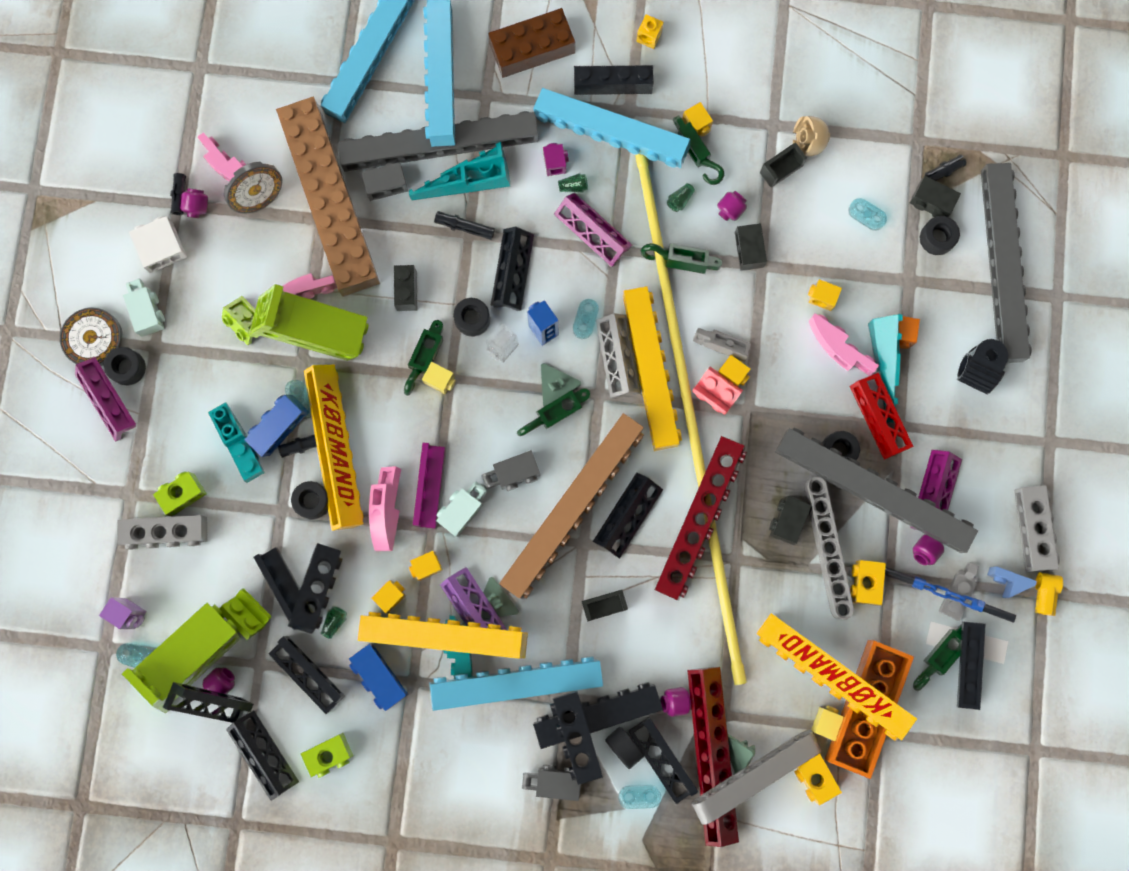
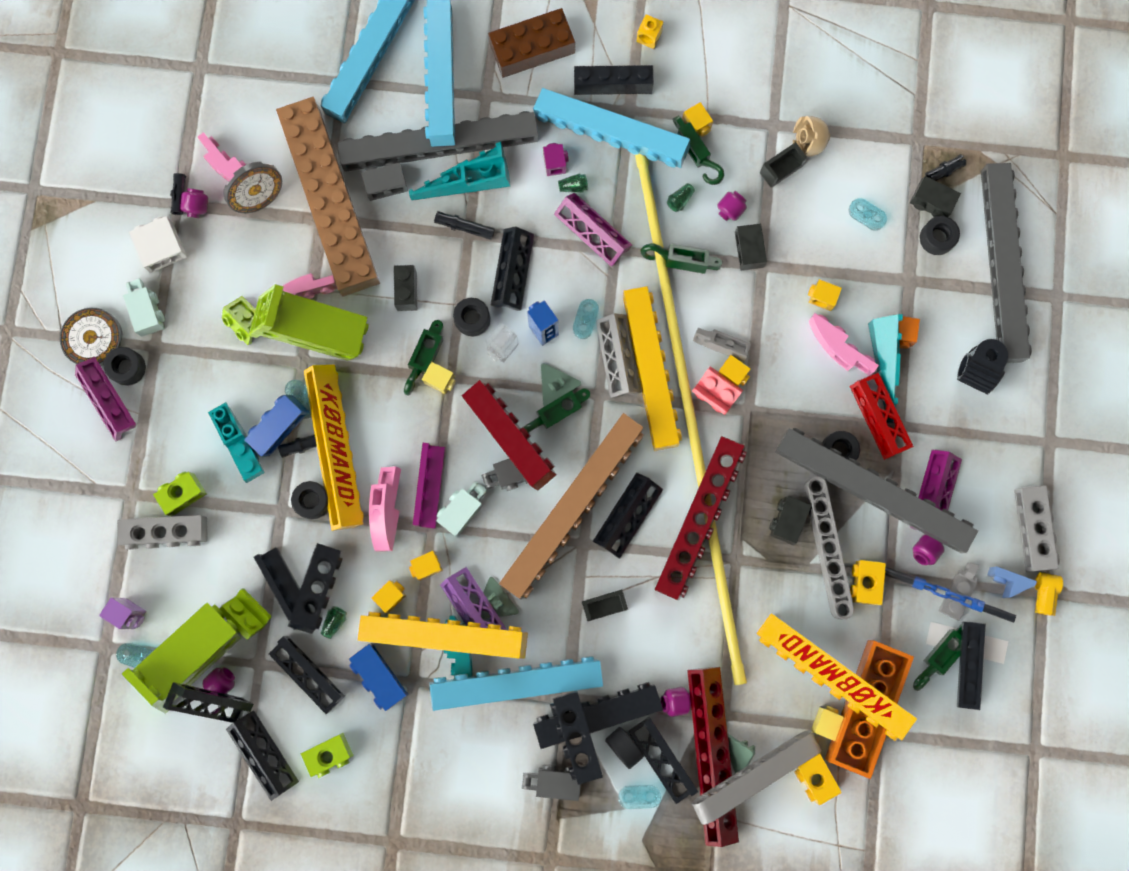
(509, 435): none -> dark red brick

